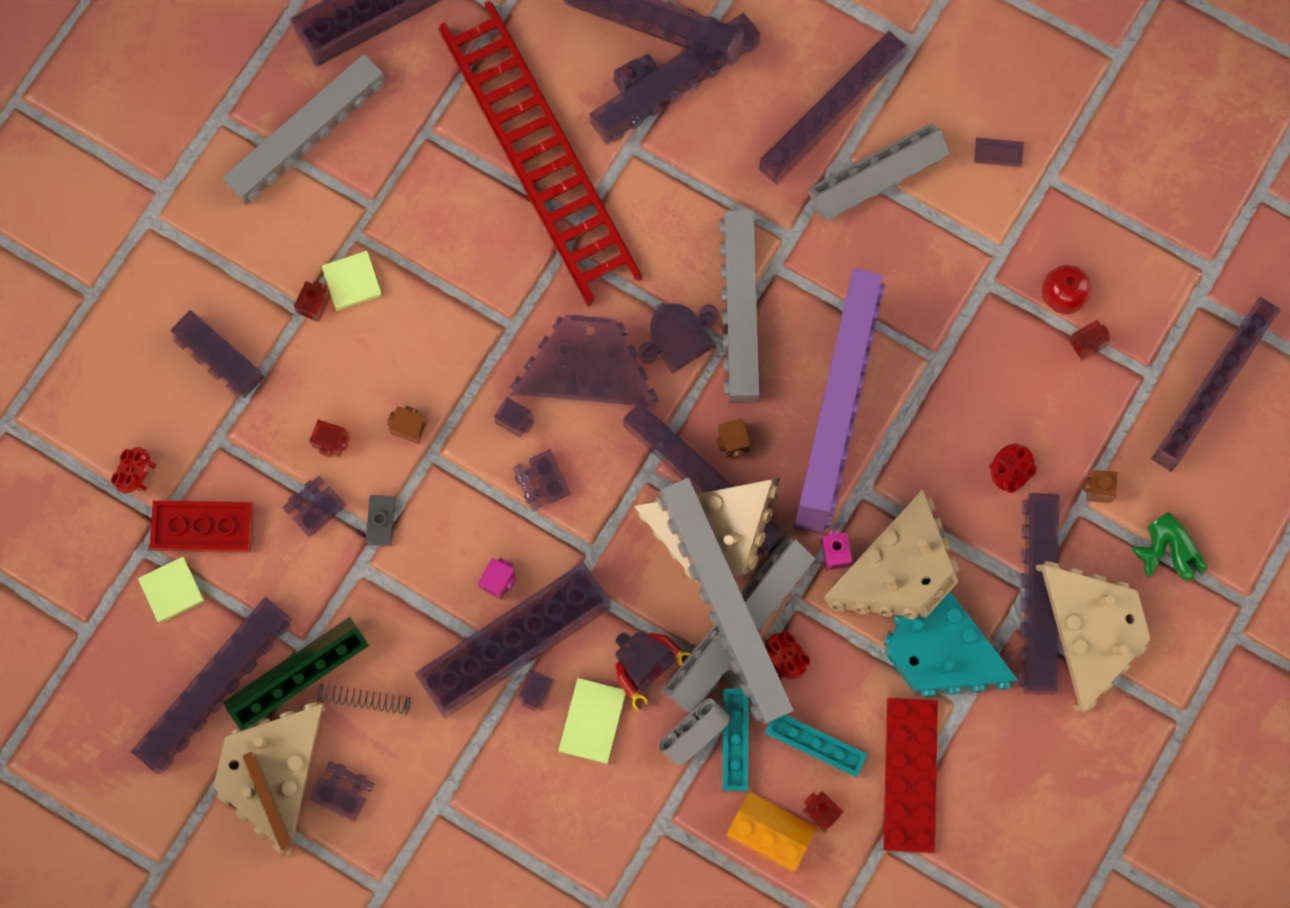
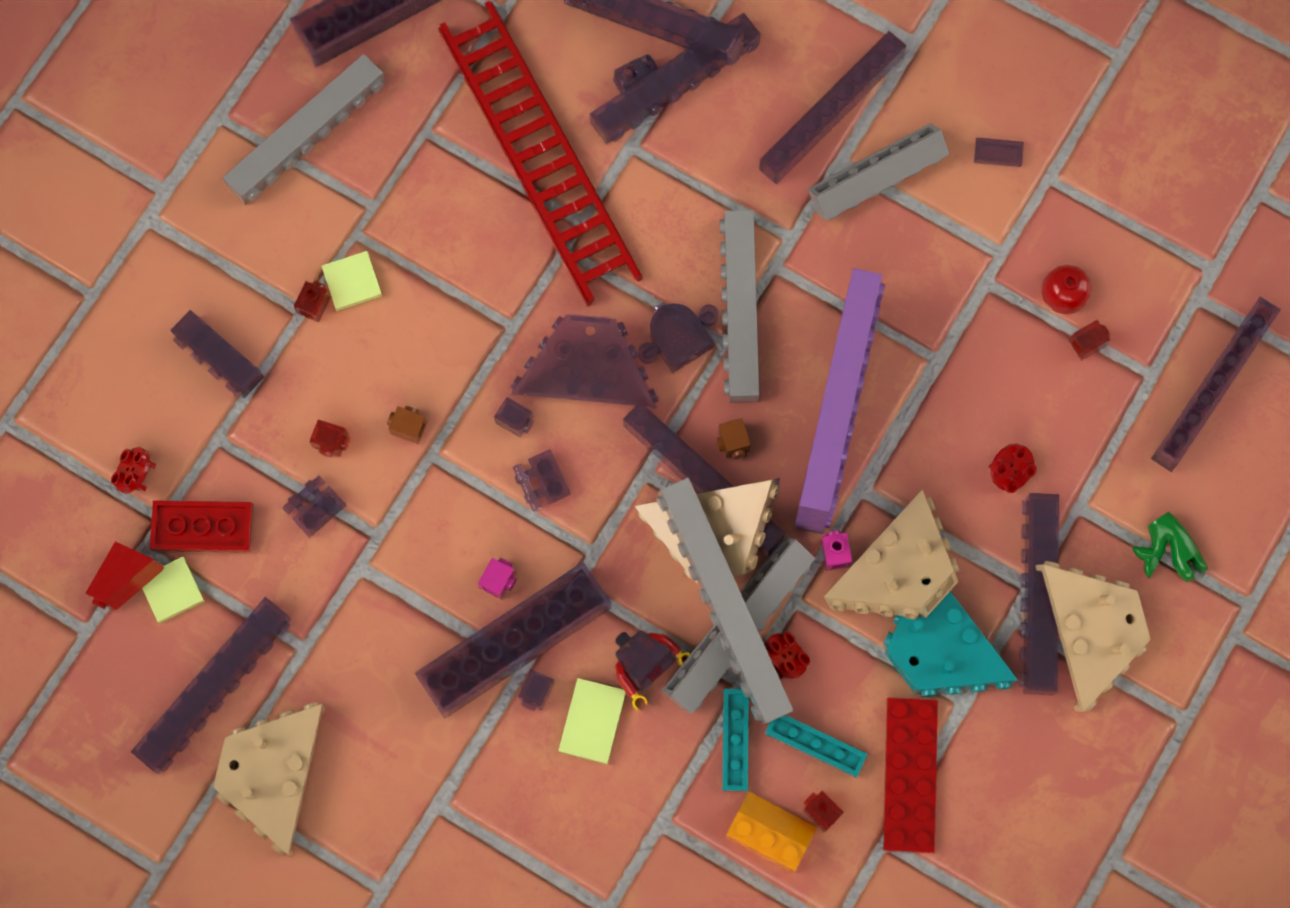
(121, 576): none -> red slope
(268, 801): dark orange tile -> none
(295, 674): dark green brick -> none
(338, 799): plate -> none
(359, 700): dark grey piece -> none
(380, 520): dark grey plate -> none
(694, 732): light grey beam -> none
(1101, 486): dark orange brick -> none

